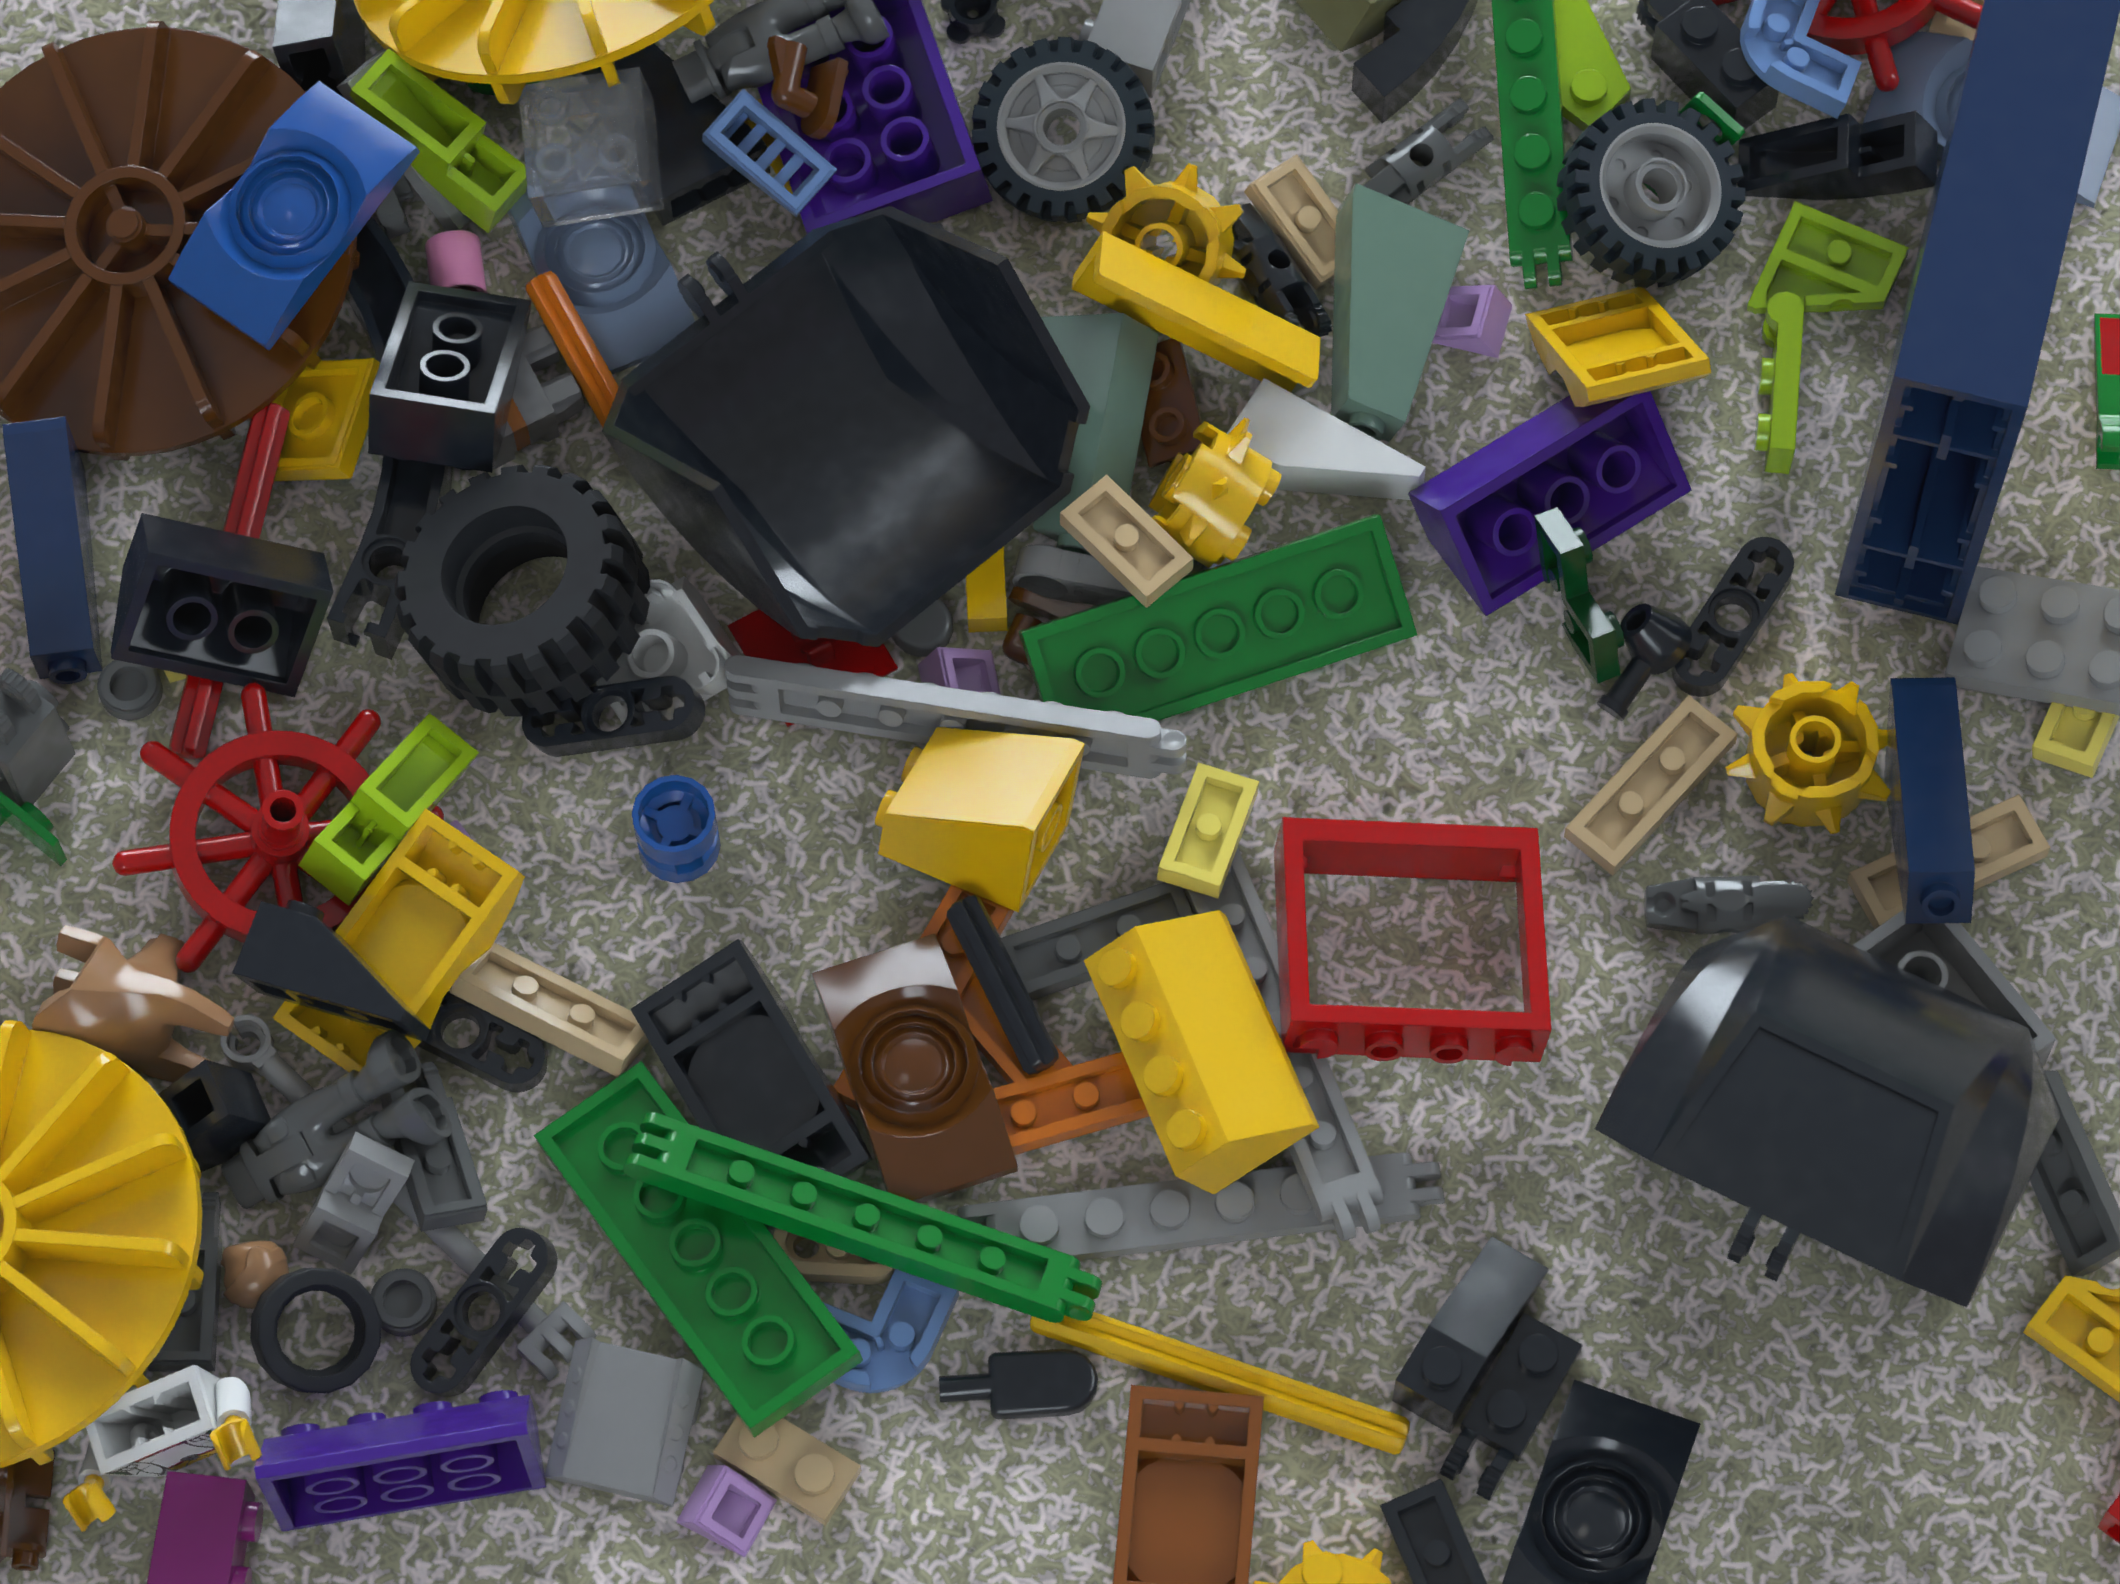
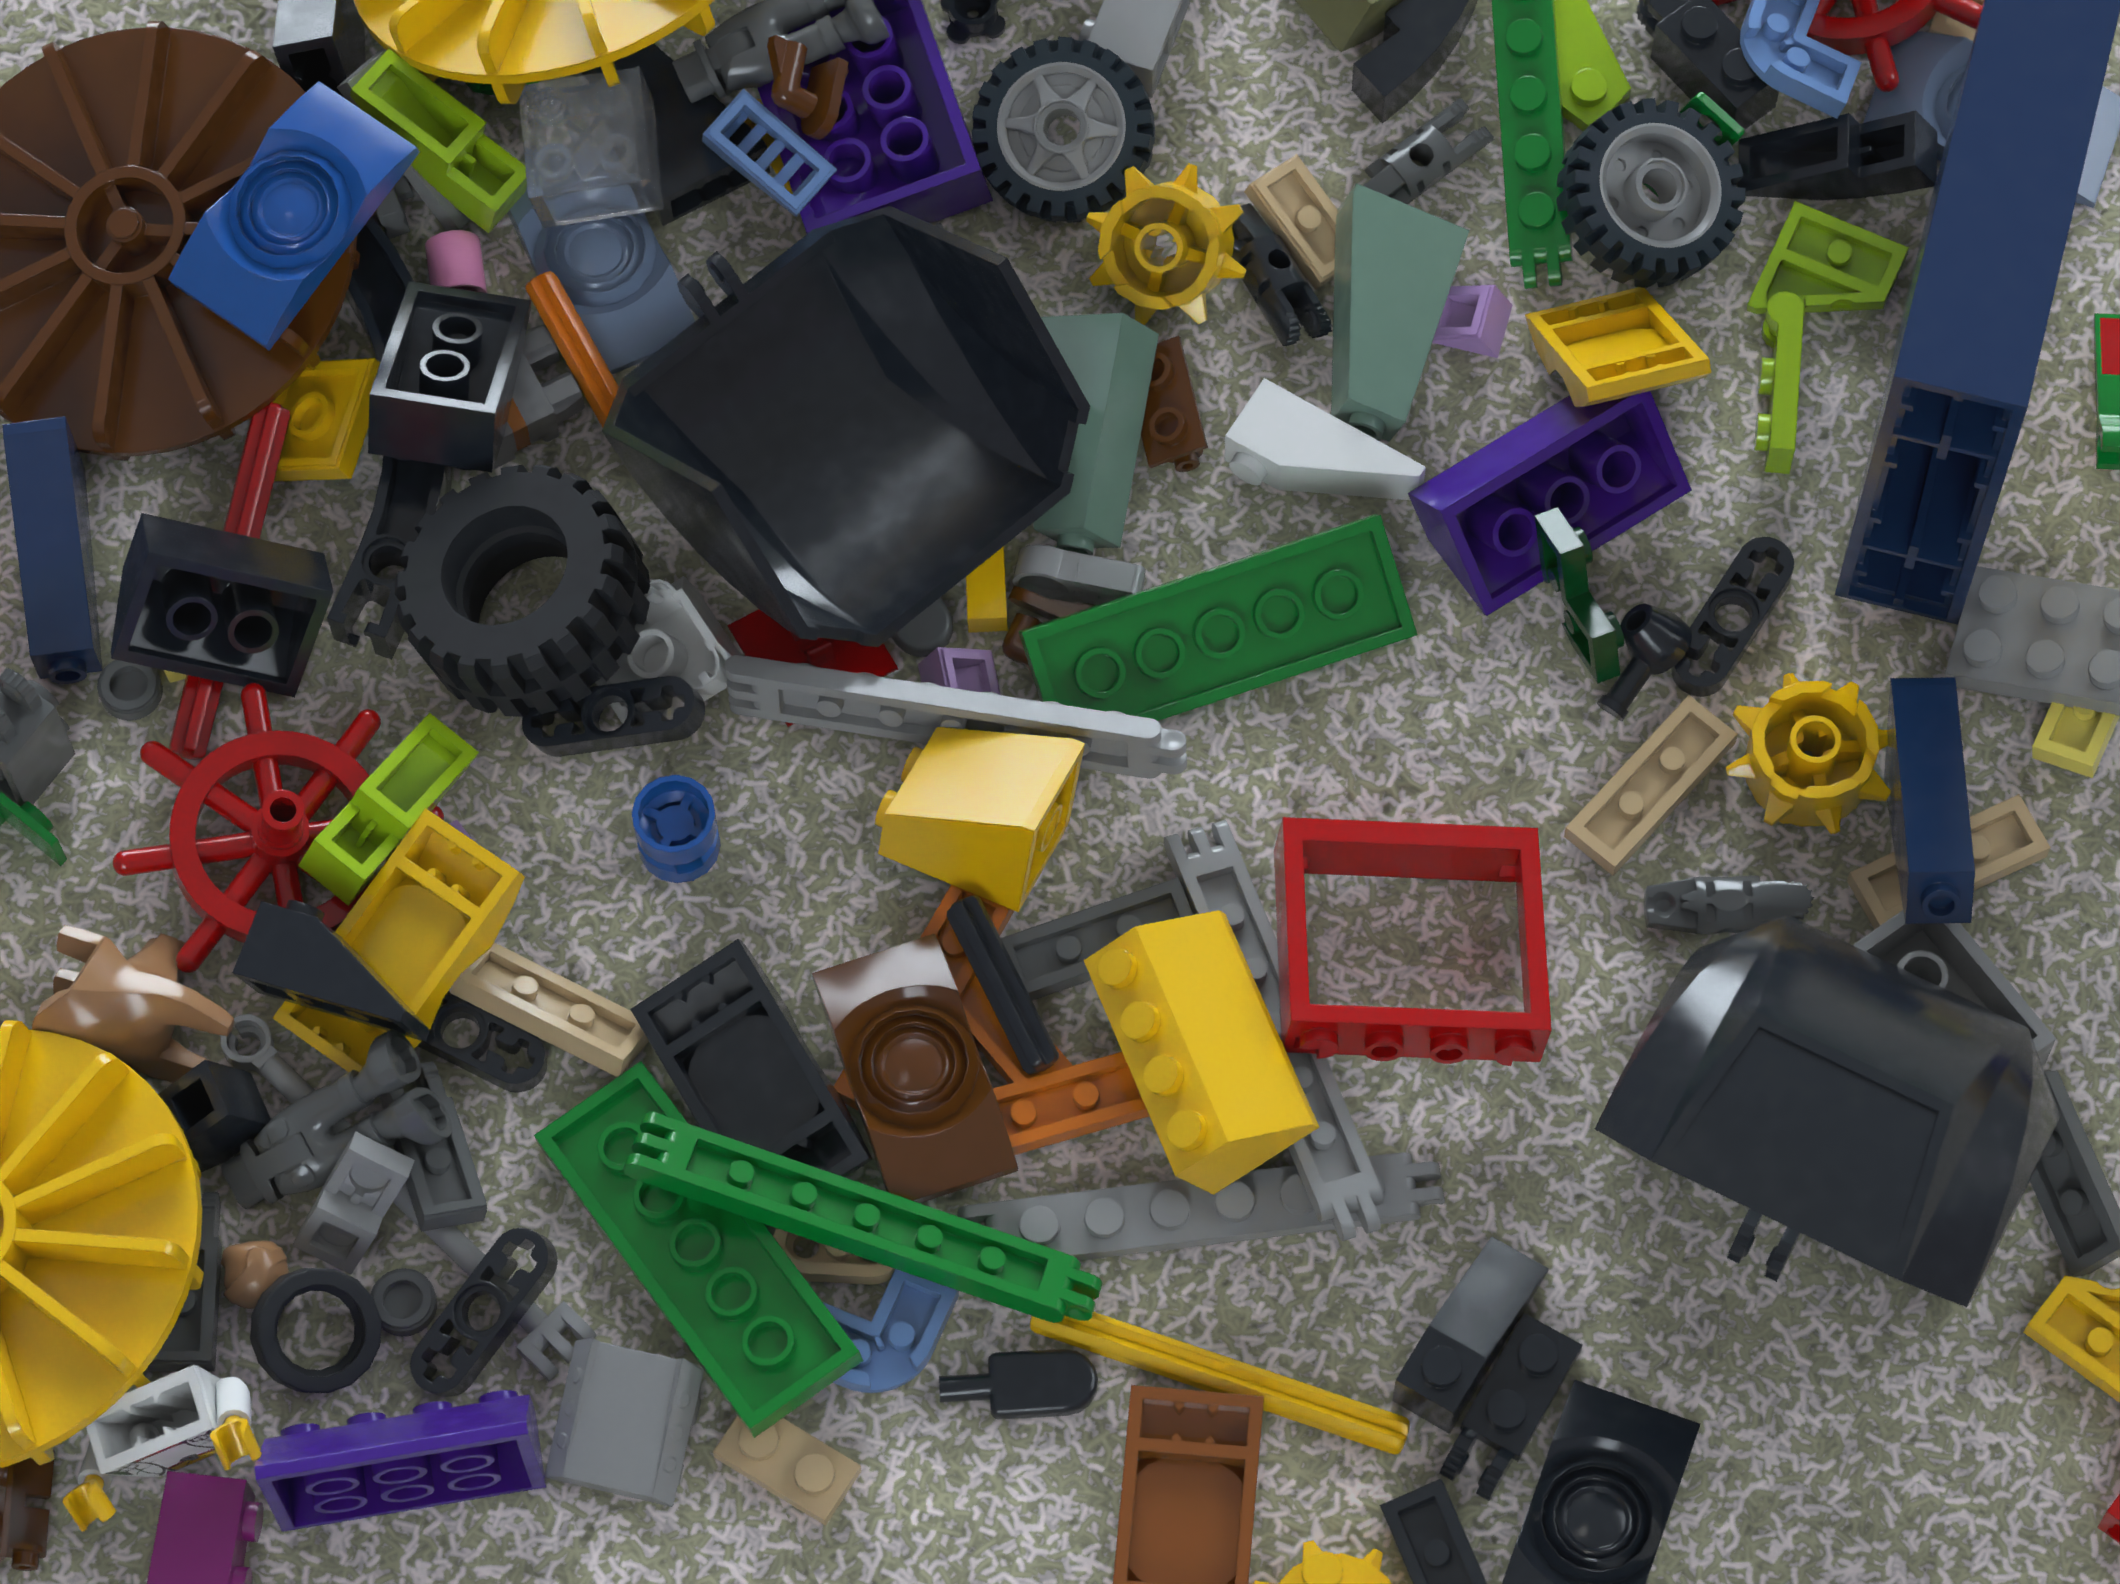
(727, 1509): lavender slope -> none
(1126, 541): tan plate -> none
(1198, 313): yellow panel -> none
(1208, 830): light yellow plate -> none
(1213, 492): yellow brick -> none

